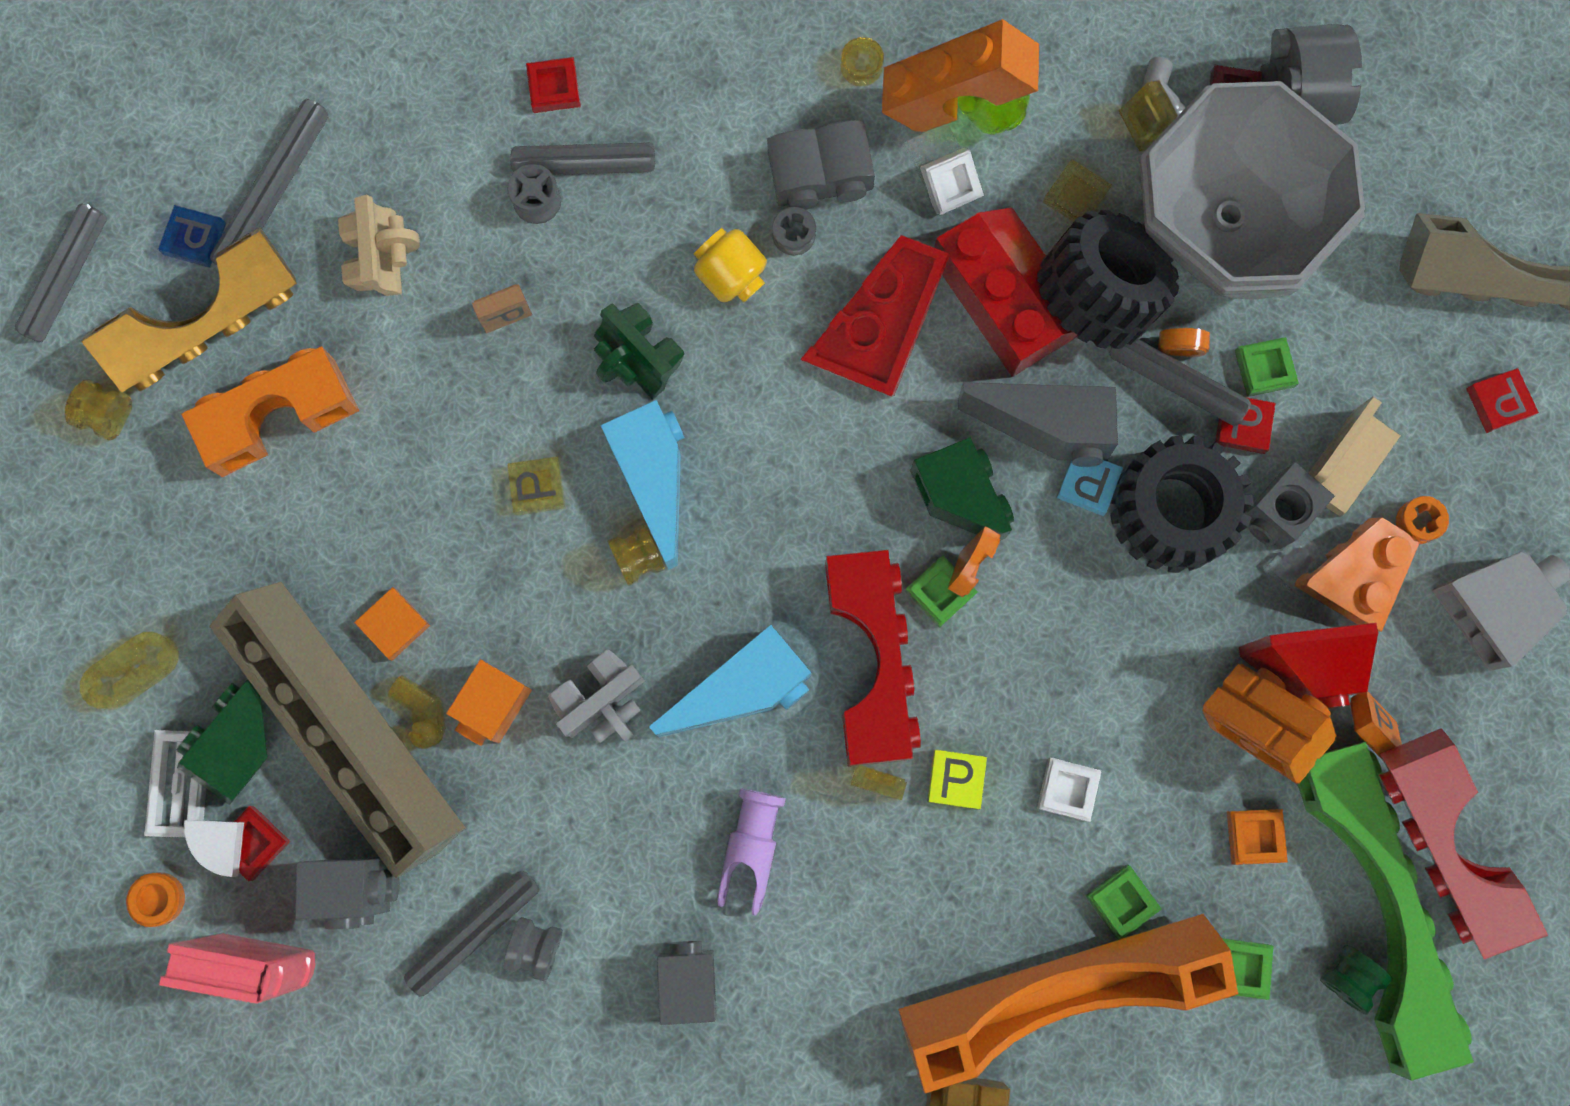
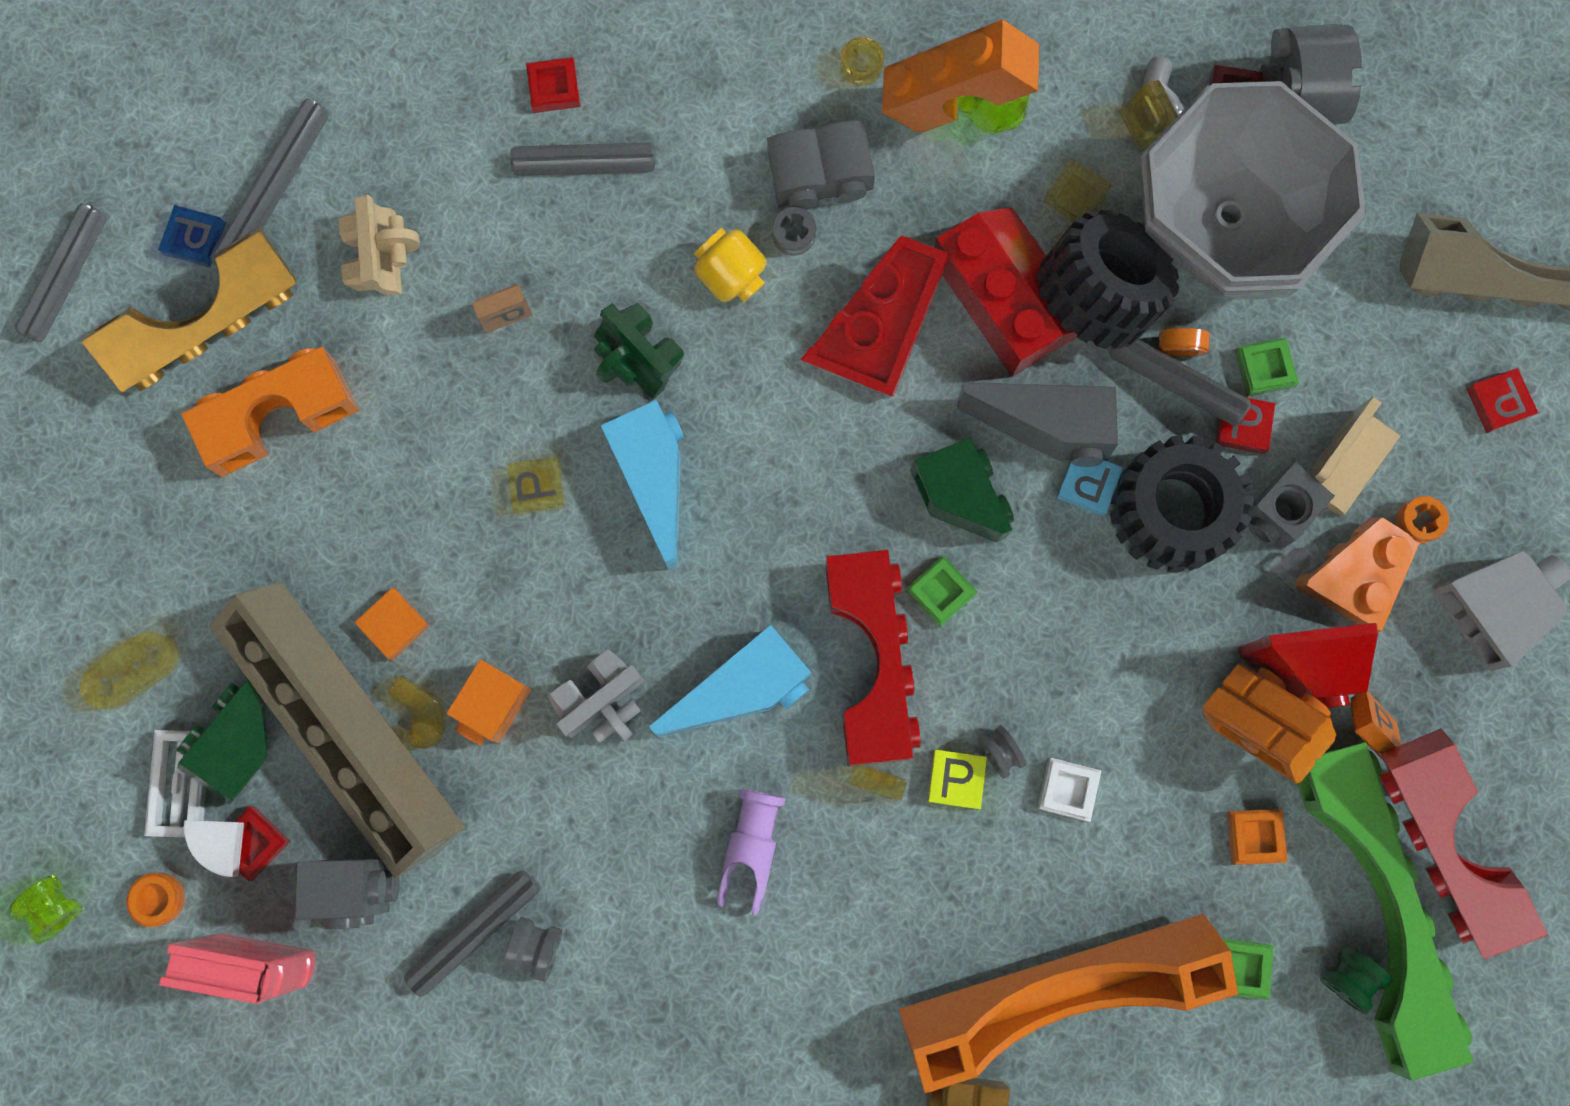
(45, 909): none -> clear neon green wheel
(97, 409): clear yellow wheel -> none
(529, 183): dark grey wheel -> none
(636, 554): clear yellow wheel -> none
(686, 984): dark grey brick -> none
(952, 181): white tile -> none
(969, 559): orange tile -> none
(1002, 751): none -> dark grey bush
(1123, 902): bright green tile -> none

